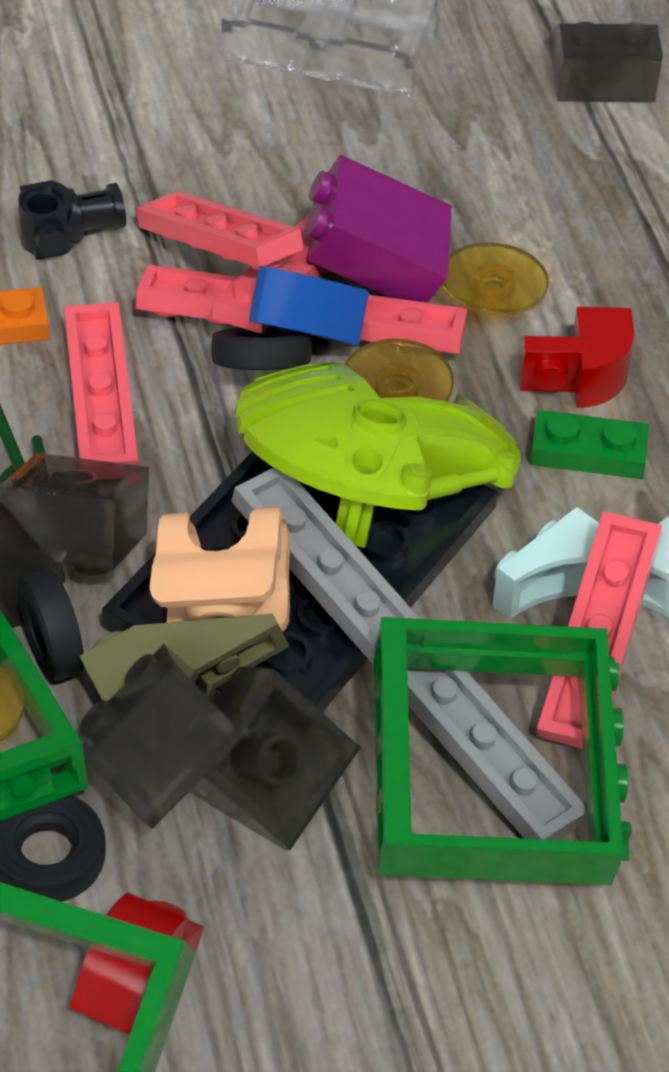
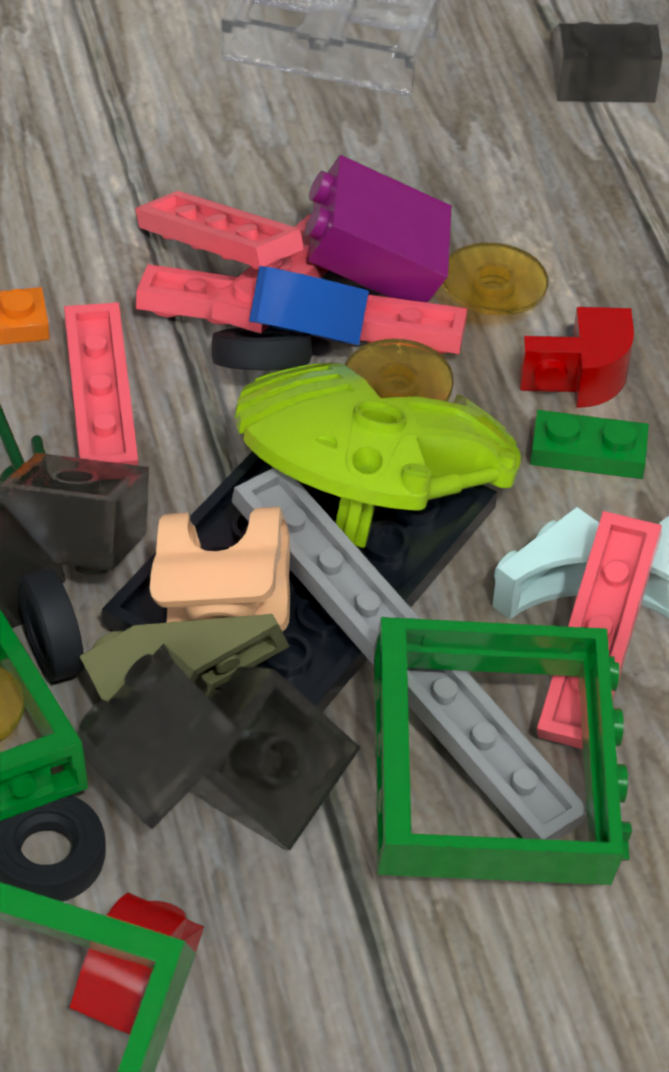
(57, 217): black connector -> none

